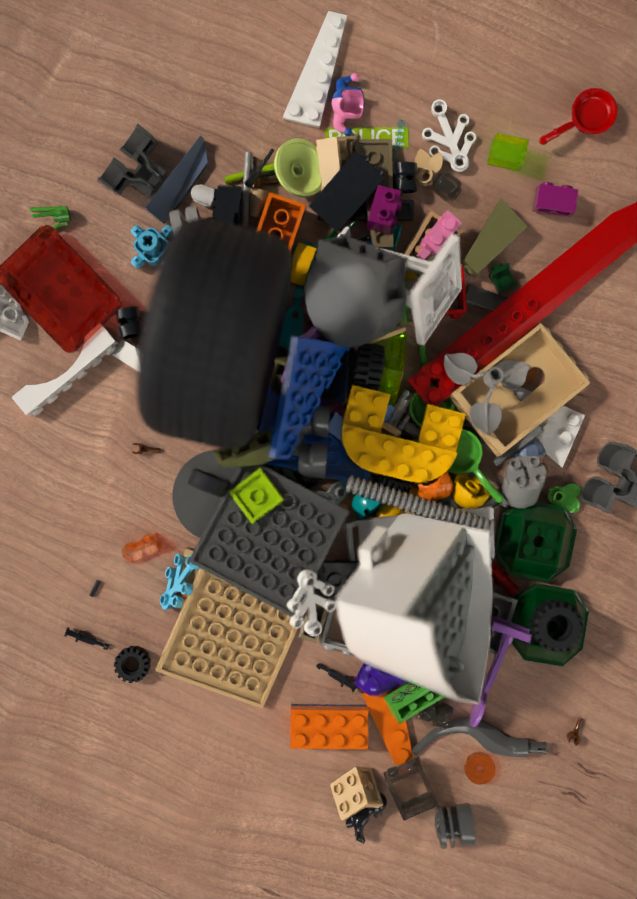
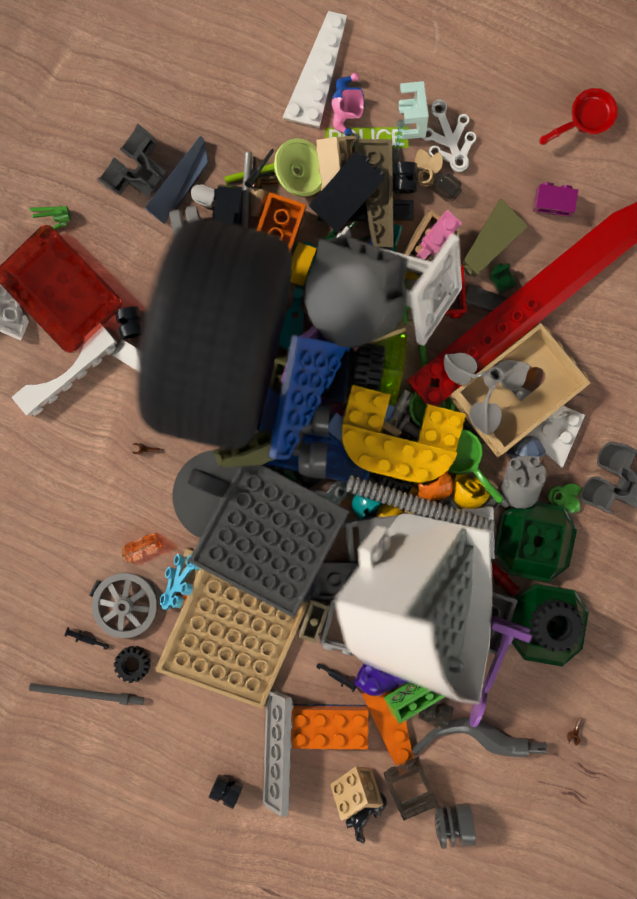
(122, 698): none -> dark grey bar
(127, 601): none -> light grey wheel
(154, 253): medium azure piece -> none
(225, 791): none -> black wheel
(256, 495): lime tile -> none
(277, 752): none -> light grey plate
(307, 580): white plant -> none
(383, 209): magenta brick -> none
(414, 110): none -> light aqua panel
(479, 759): clear orange piece -> none
(508, 152): clear neon green piece -> none
(519, 445): dark grey bar -> none

